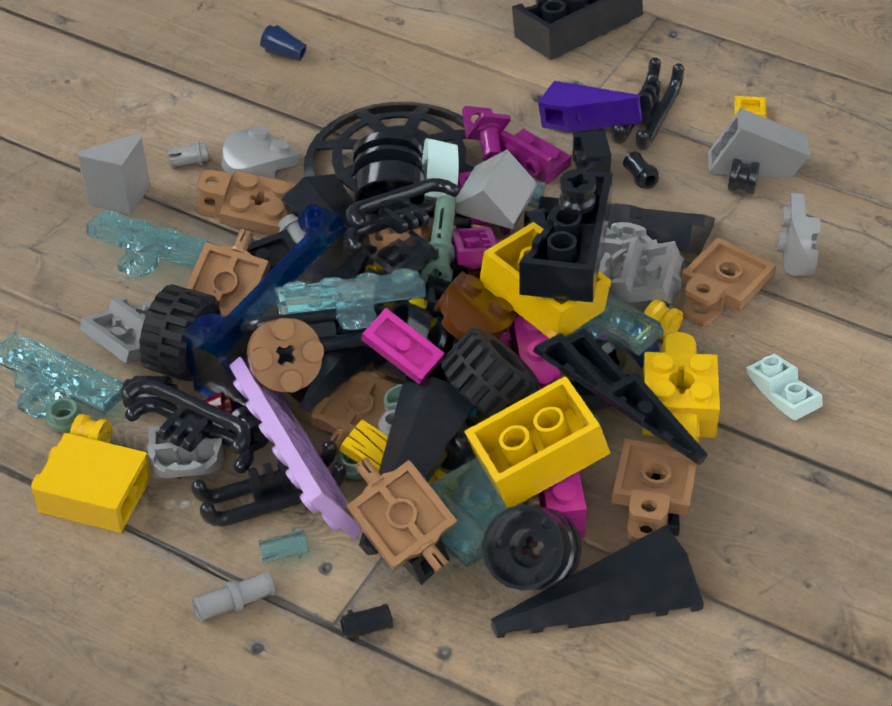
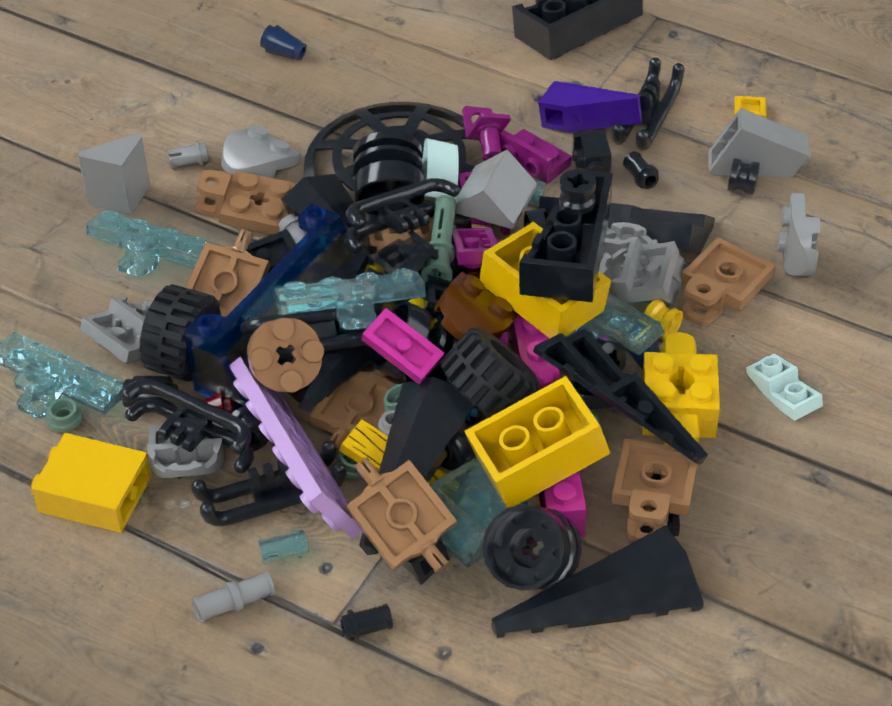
(92, 429): yellow wheel -> none

